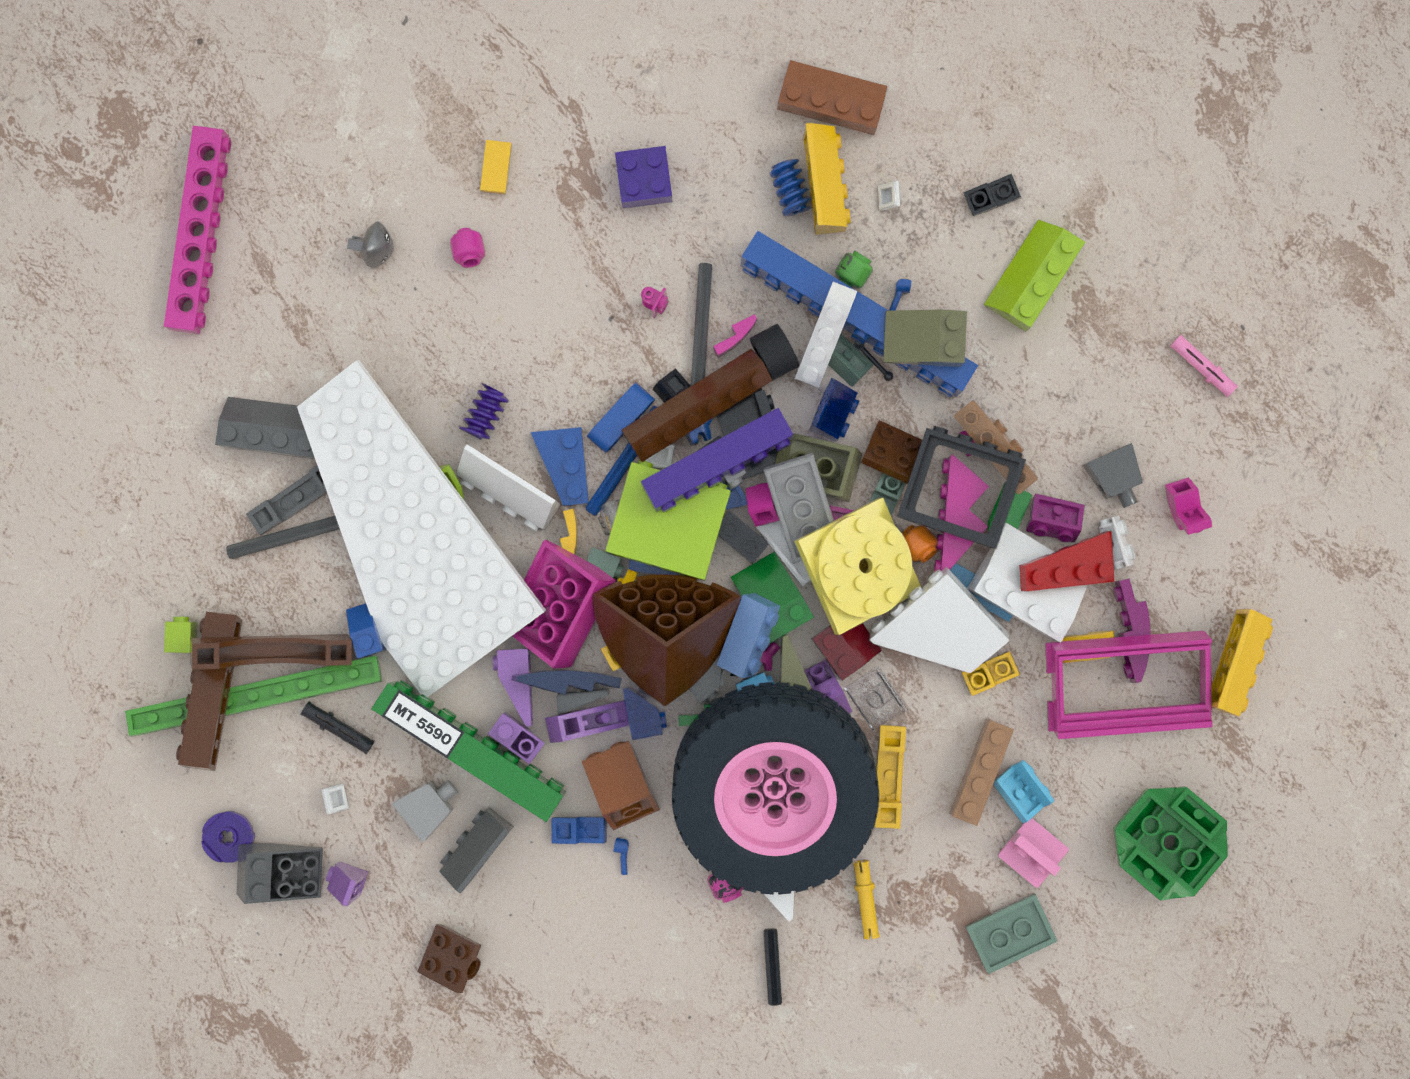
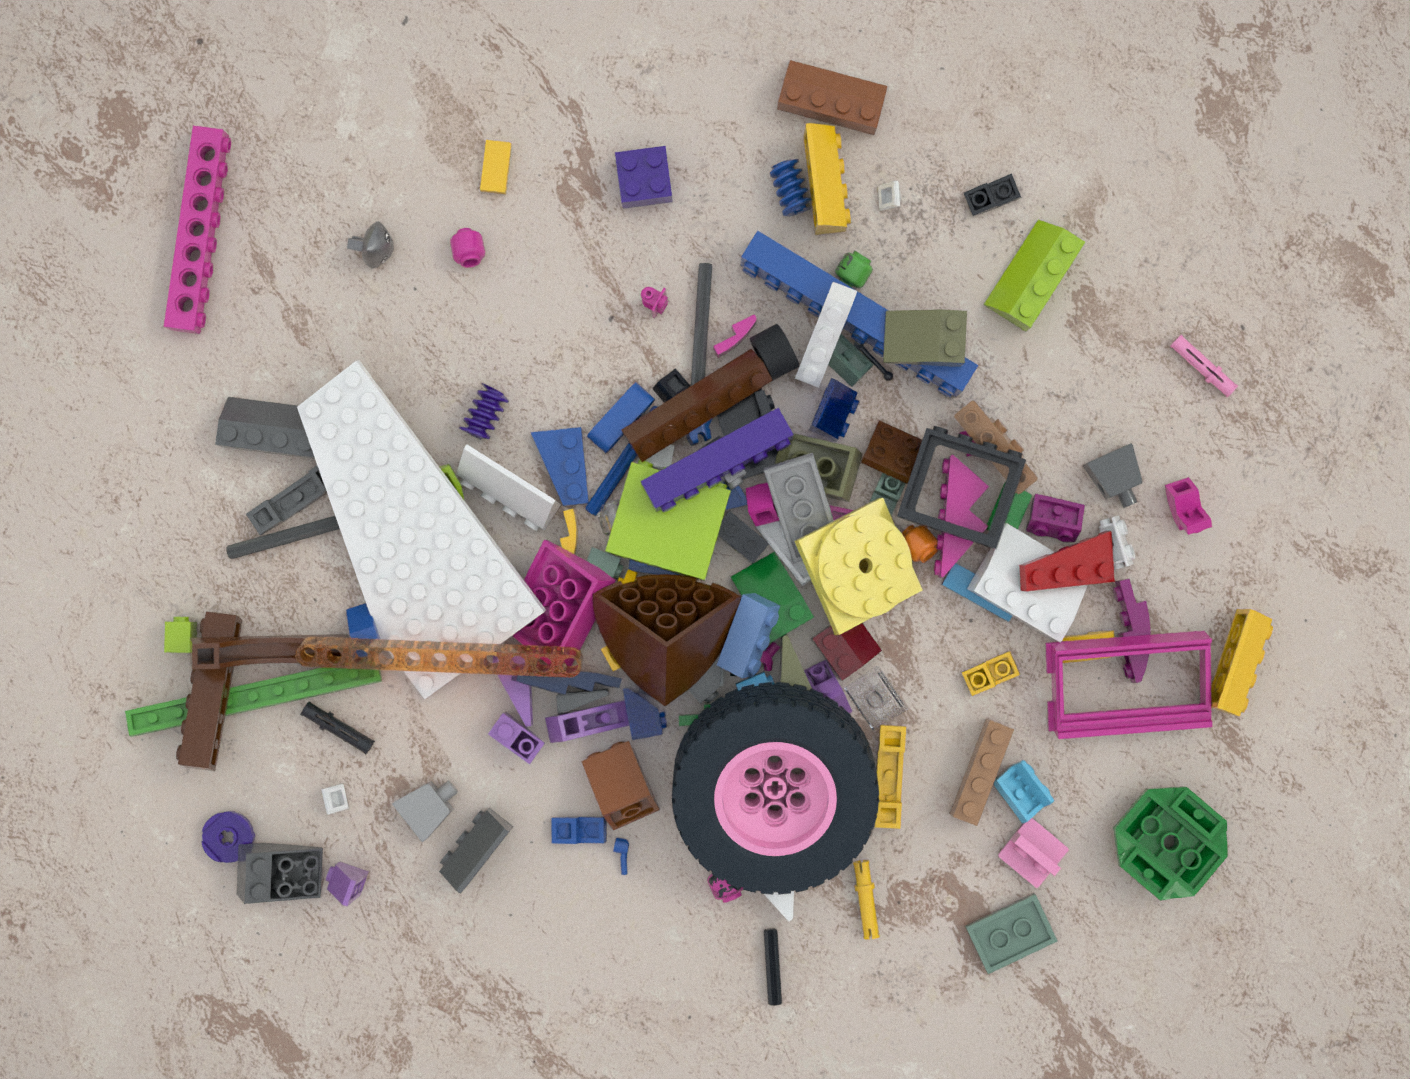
(428, 662): none -> clear orange beam
(450, 959): reddish brown plate -> none
(469, 750): green brick -> none
(902, 286): blue hand -> none
(942, 625): white slope -> none

